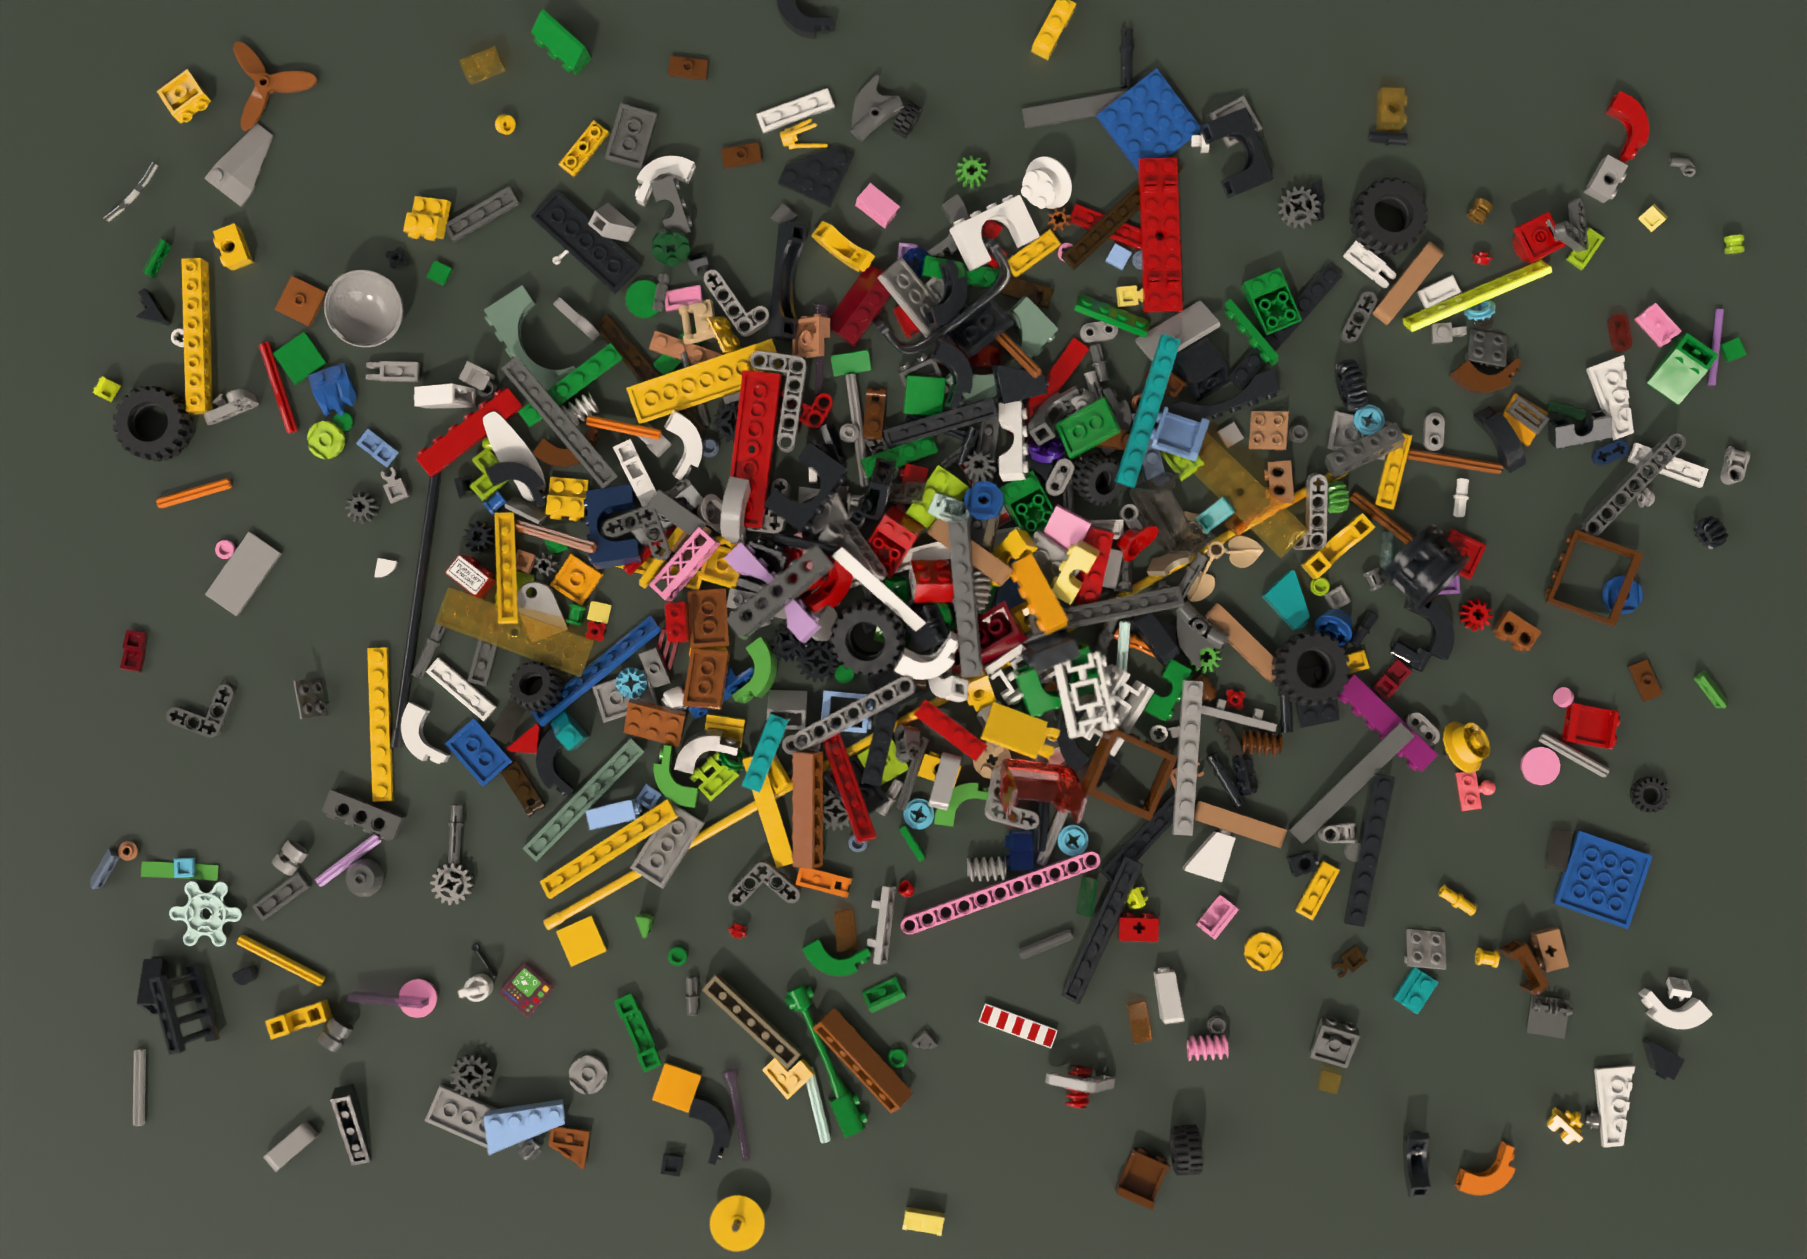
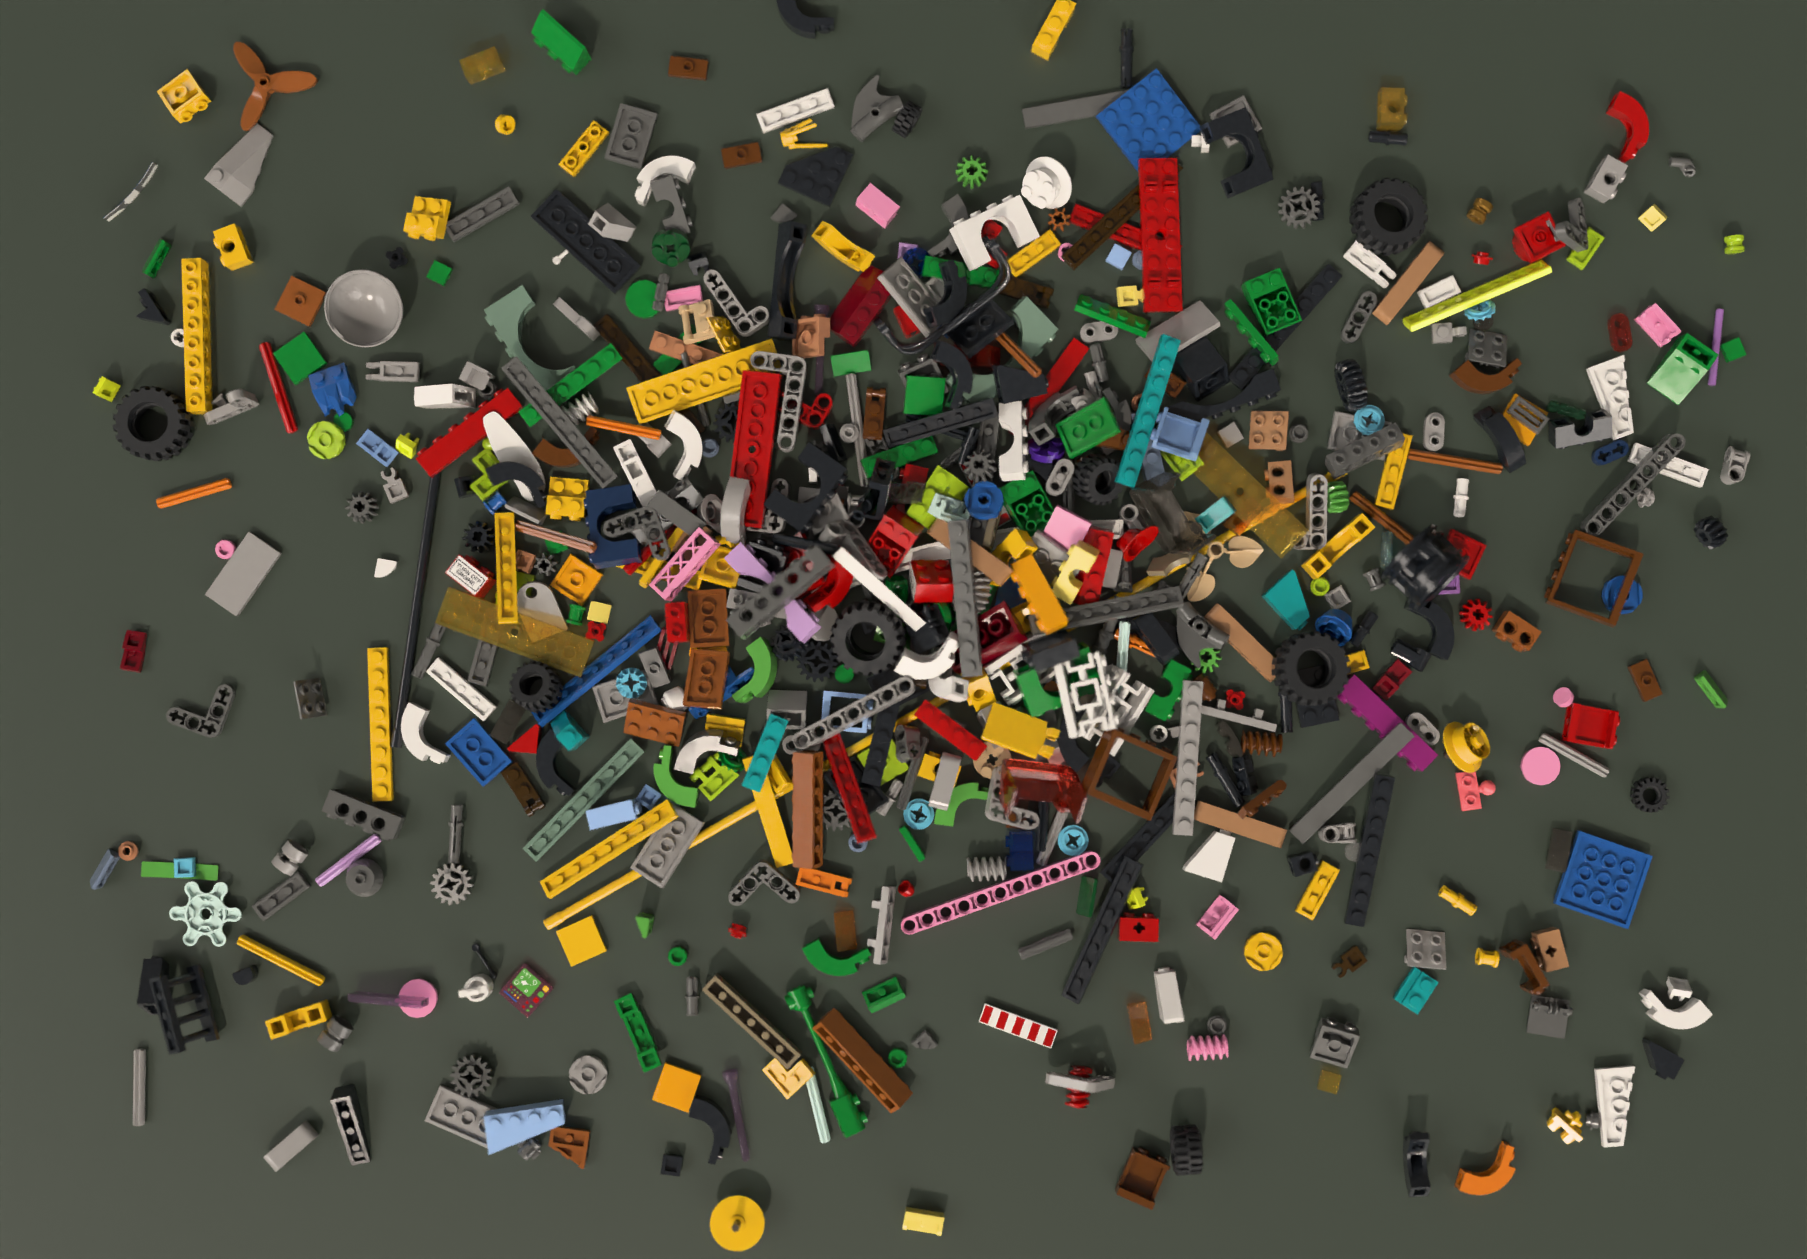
(406, 446): none -> neon yellow tile
(1263, 799): none -> reddish brown plate

